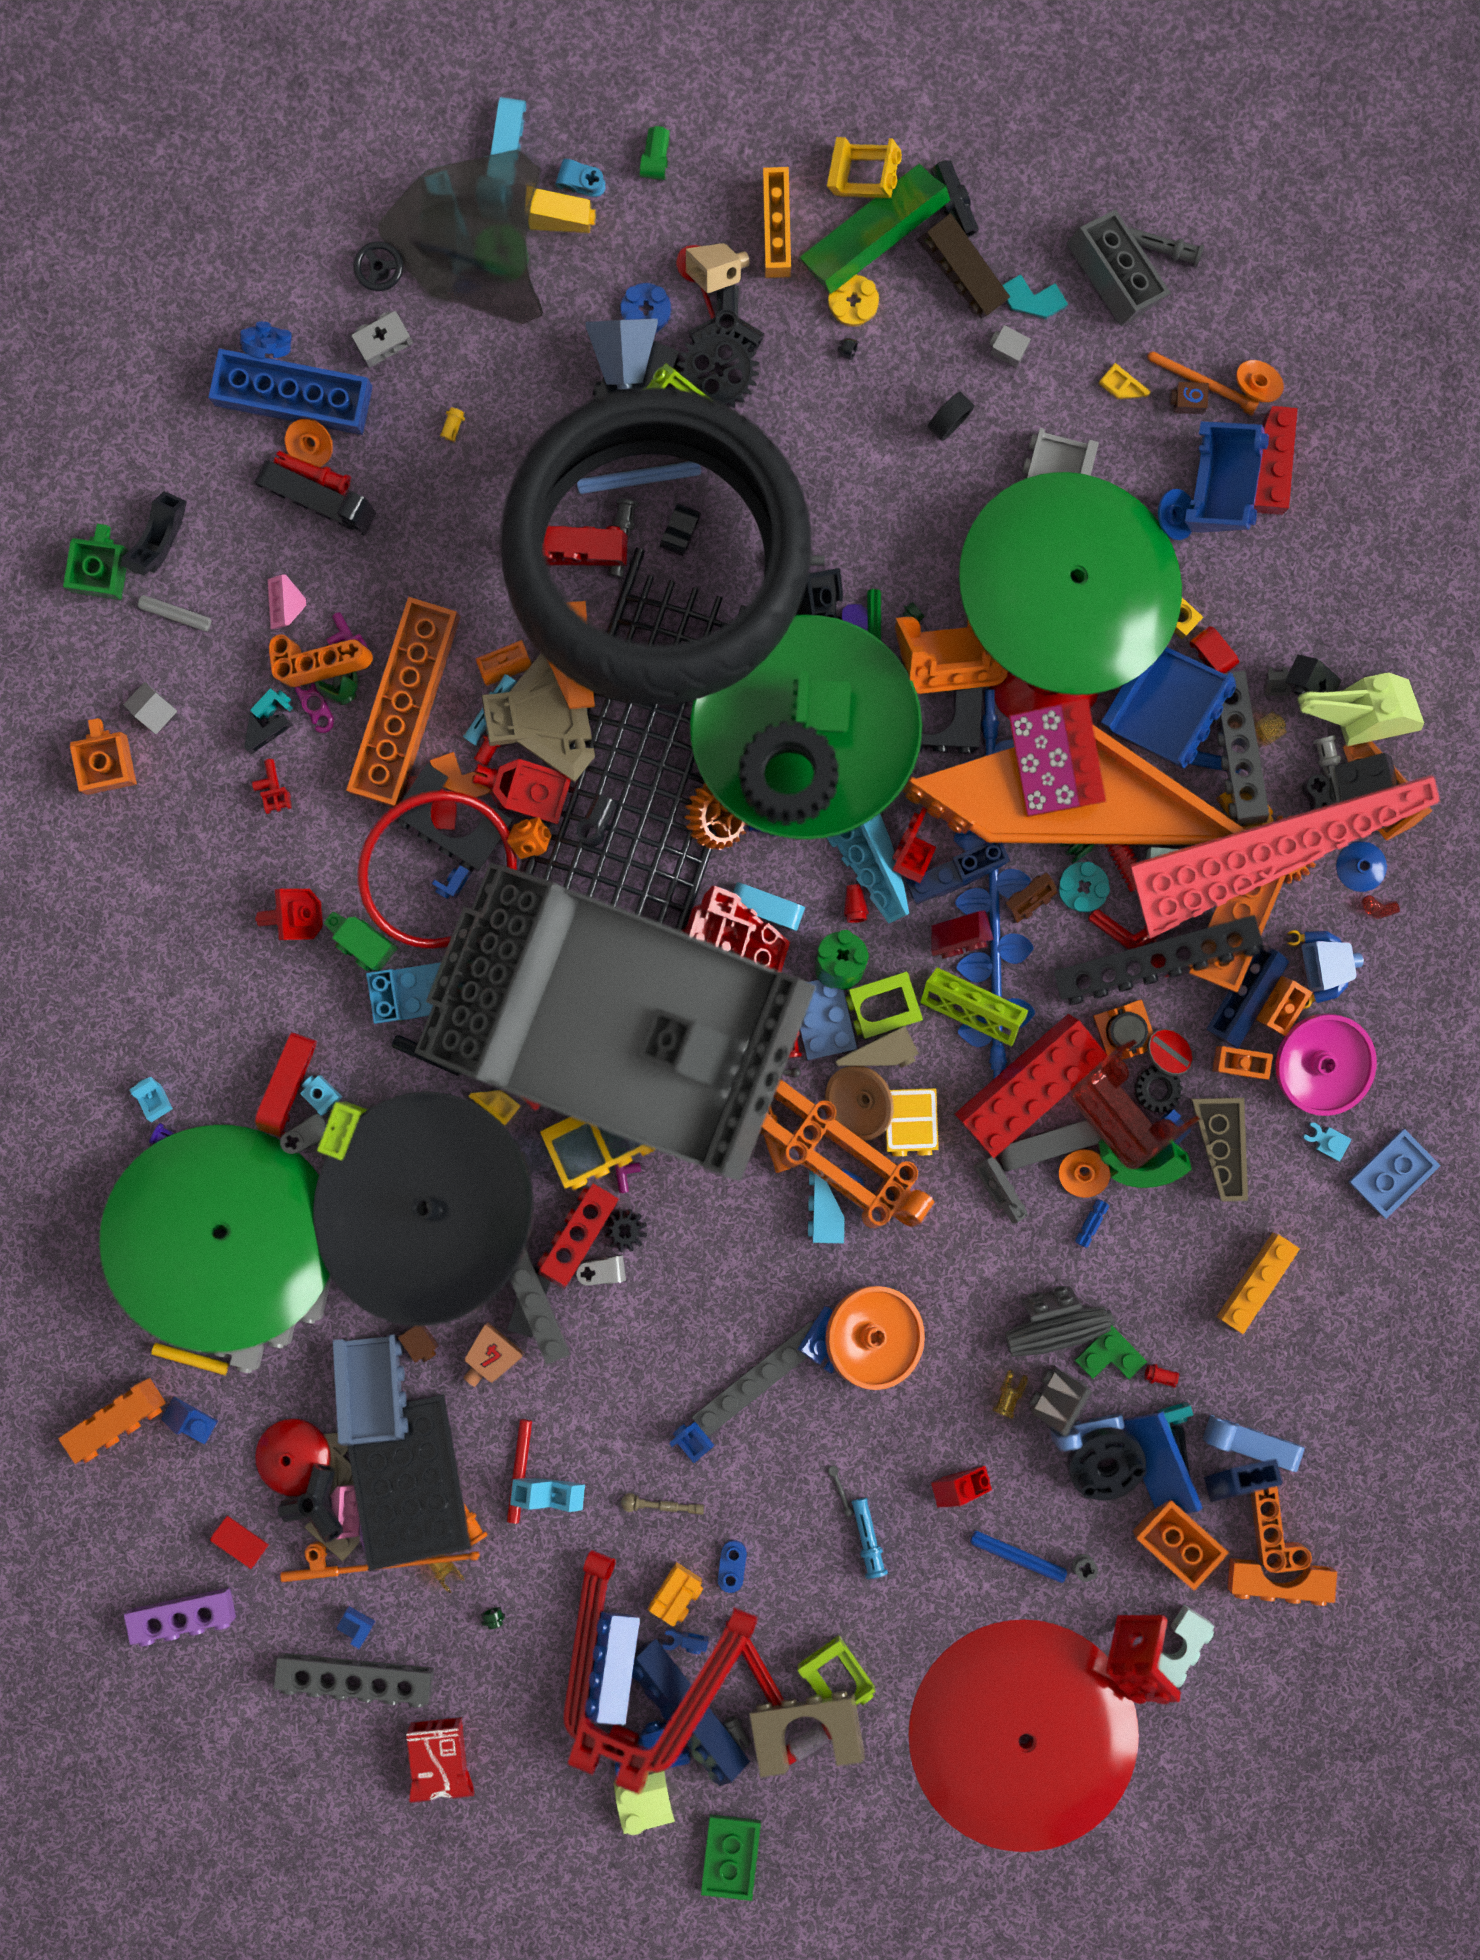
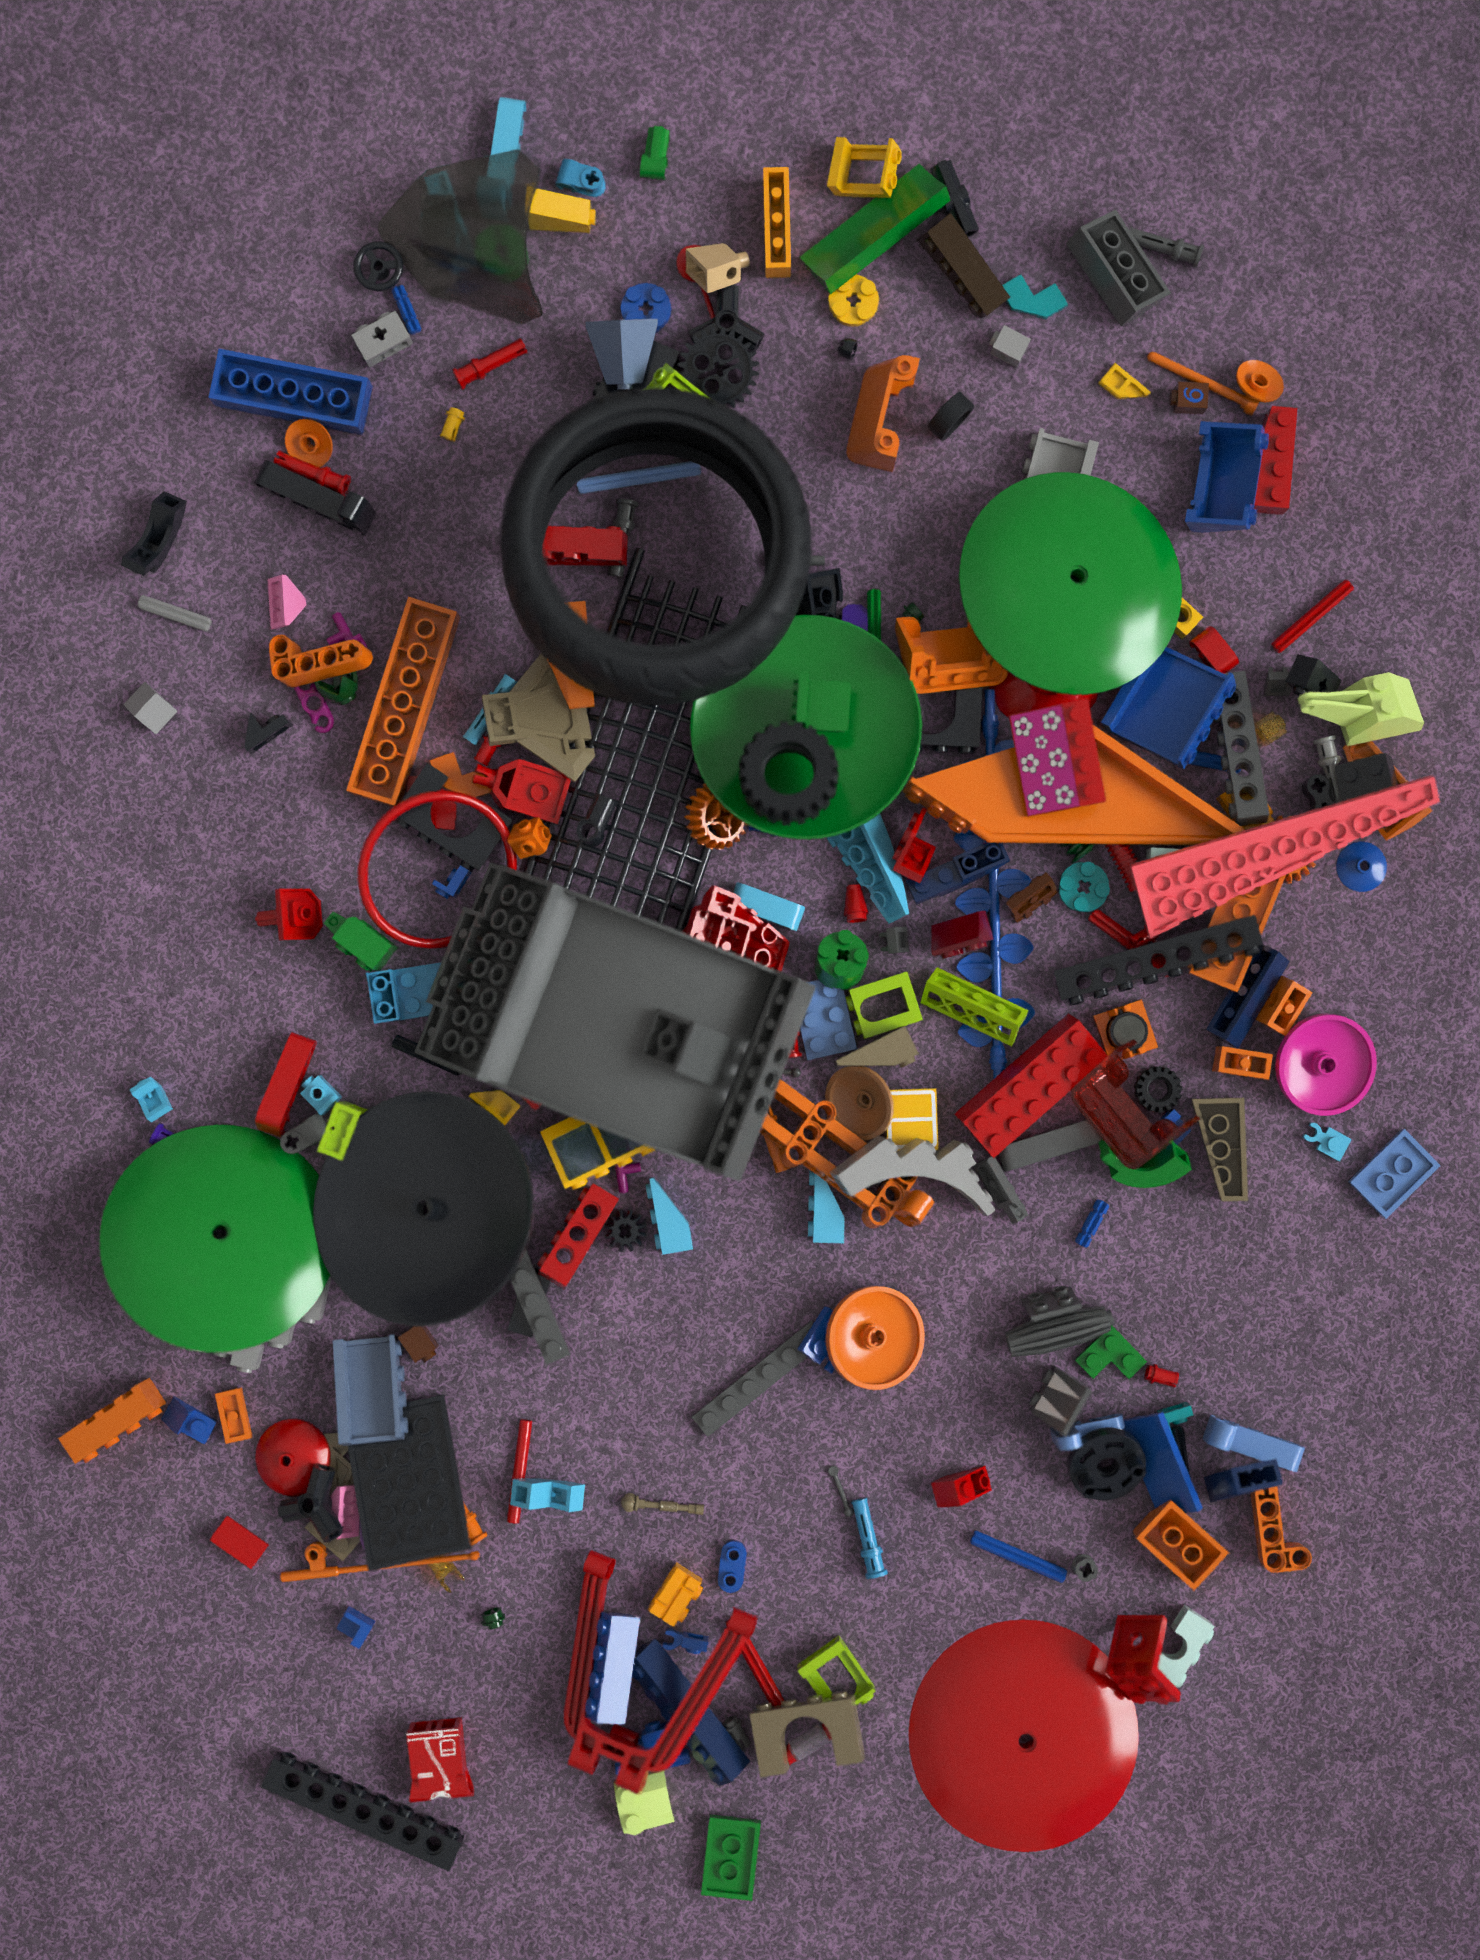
(96, 566): green hinge -> none
(102, 760): orange hinge -> none
(142, 1632): medium lavender brick -> none
(190, 1359): yellow piece -> none
(233, 1415): none -> orange plate
(265, 339): blue plate -> none
(266, 705): teal bracket -> none
(274, 793): red arm -> none
(289, 1683): dark grey brick -> none
(370, 1823): none -> black brick
(406, 309): none -> blue axle
(478, 368): none -> red pin
(490, 1356): nougat torso -> none
(506, 660): orange slope -> none
(606, 1271): light grey piece -> none
(672, 1225): none -> medium azure slope
(680, 529): black axle -> none
(692, 1441): blue bracket -> none
(868, 441): none -> orange windscreen
(880, 1162): none -> light grey arch
(896, 939): none -> dark grey tile
(1009, 1395): clear yellow piece -> none
(1083, 1184): orange dish -> none
(1170, 1052): red piece -> none
(1172, 514): blue dish -> none
(1258, 1282): light orange brick -> none
(1312, 616): none -> red axle
(1313, 1584): orange arch -> none
(1327, 964): torso -> none
(1377, 909): clear red arm -> none

